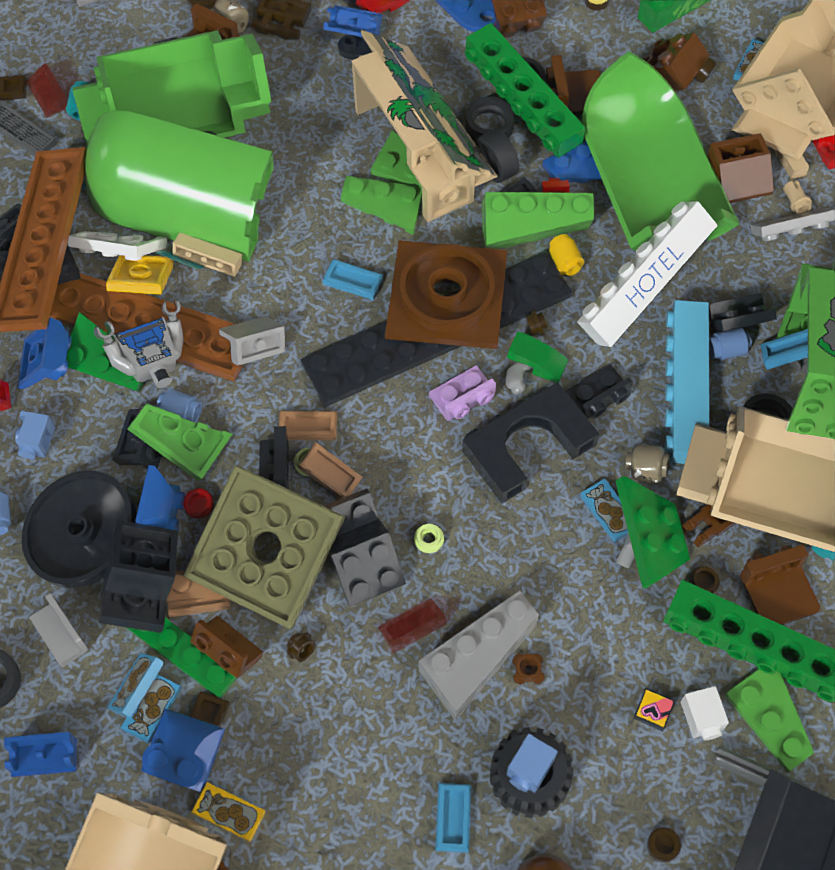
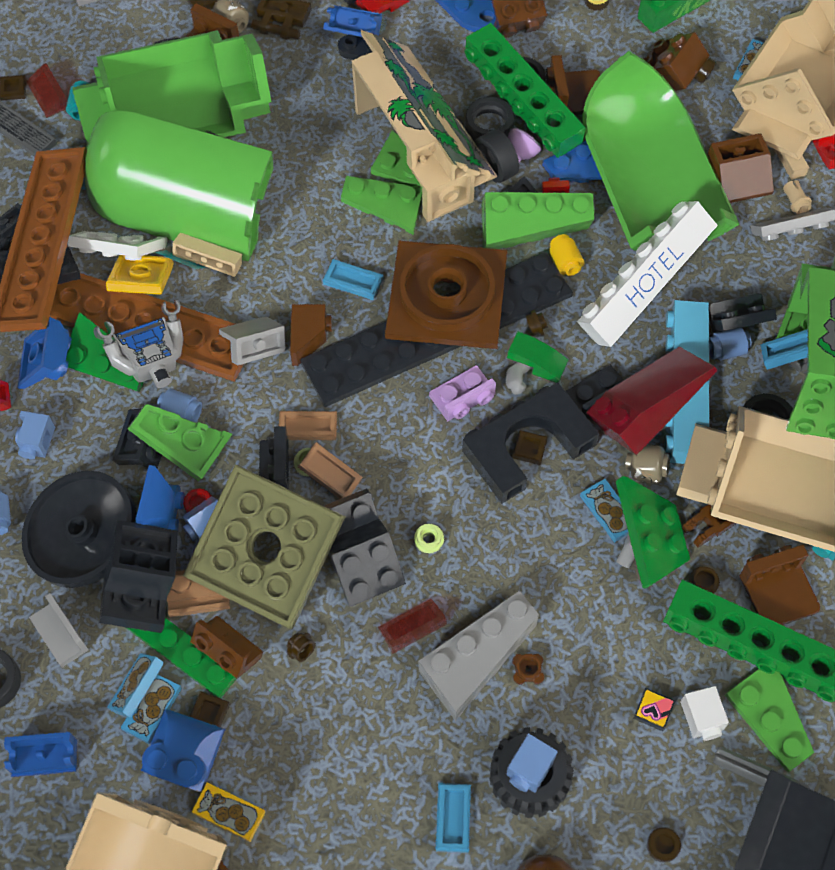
(198, 518): none -> medium blue brick
(308, 330): none -> reddish brown slope
(524, 144): none -> lavender brick
(530, 447): none -> dark brown tile
(650, 398): none -> dark red slope

